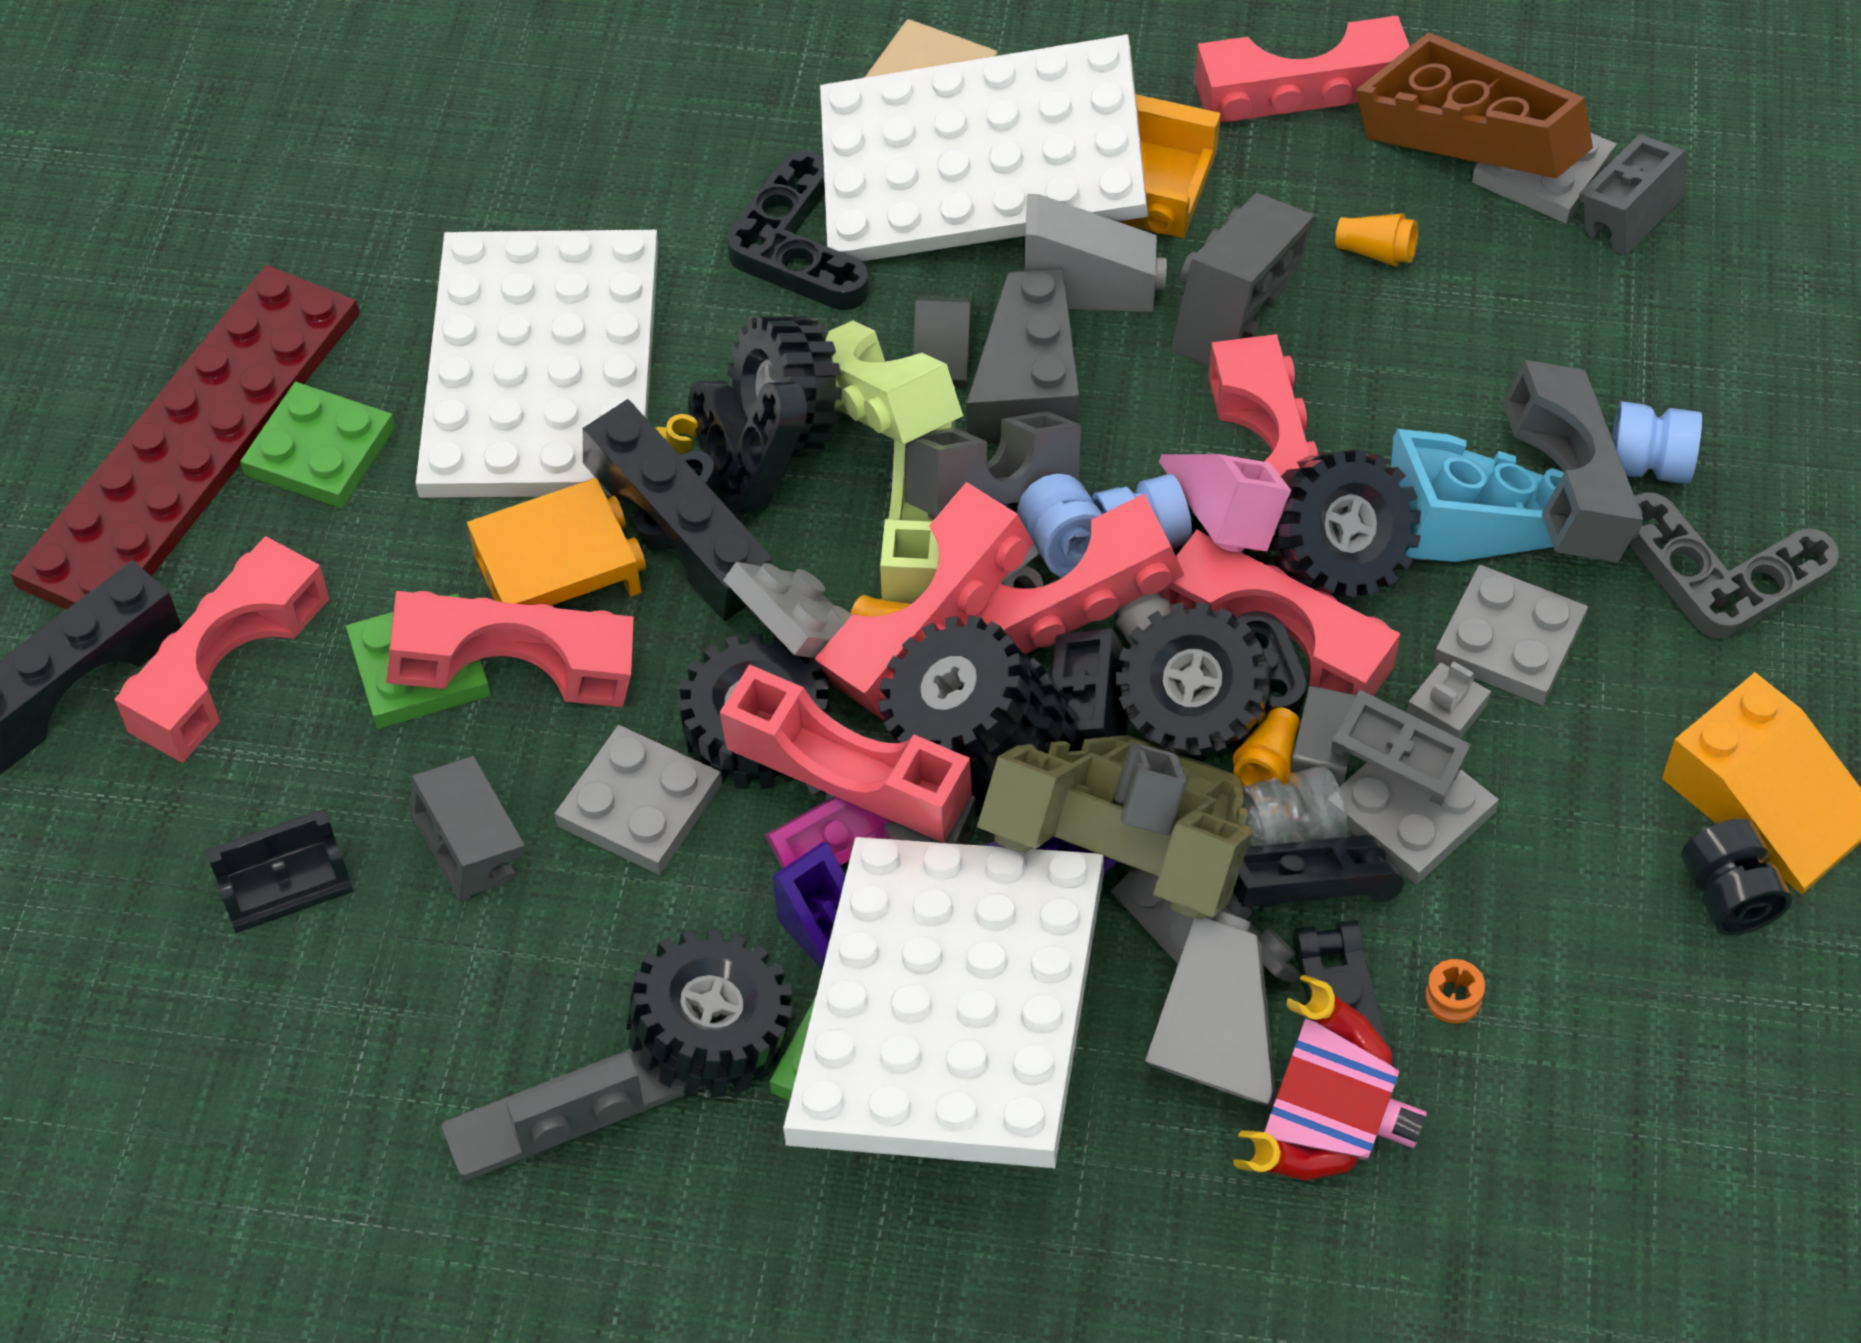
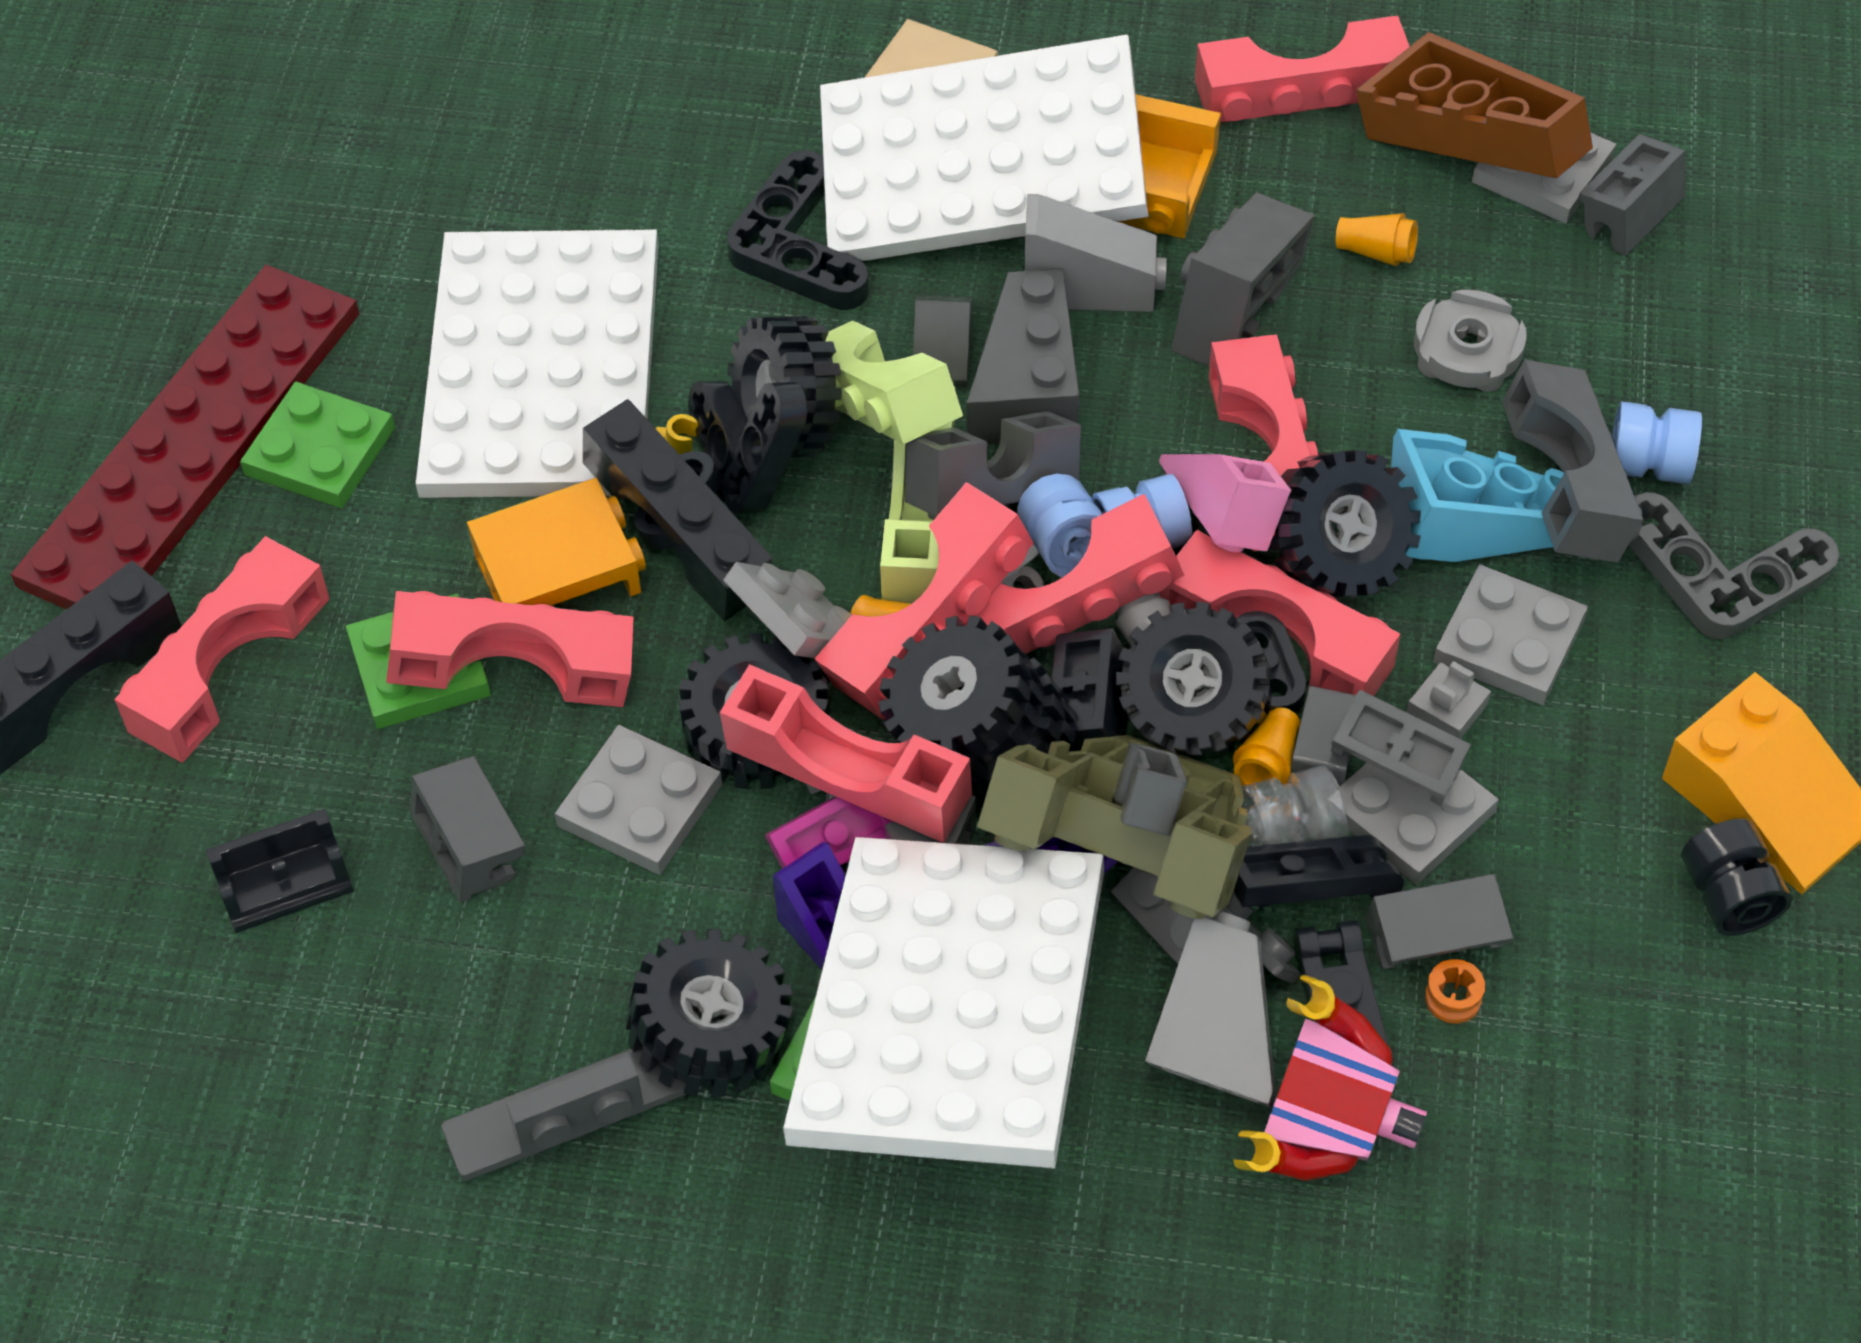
(1438, 920): none -> dark grey hinge
(1466, 364): none -> light grey plate

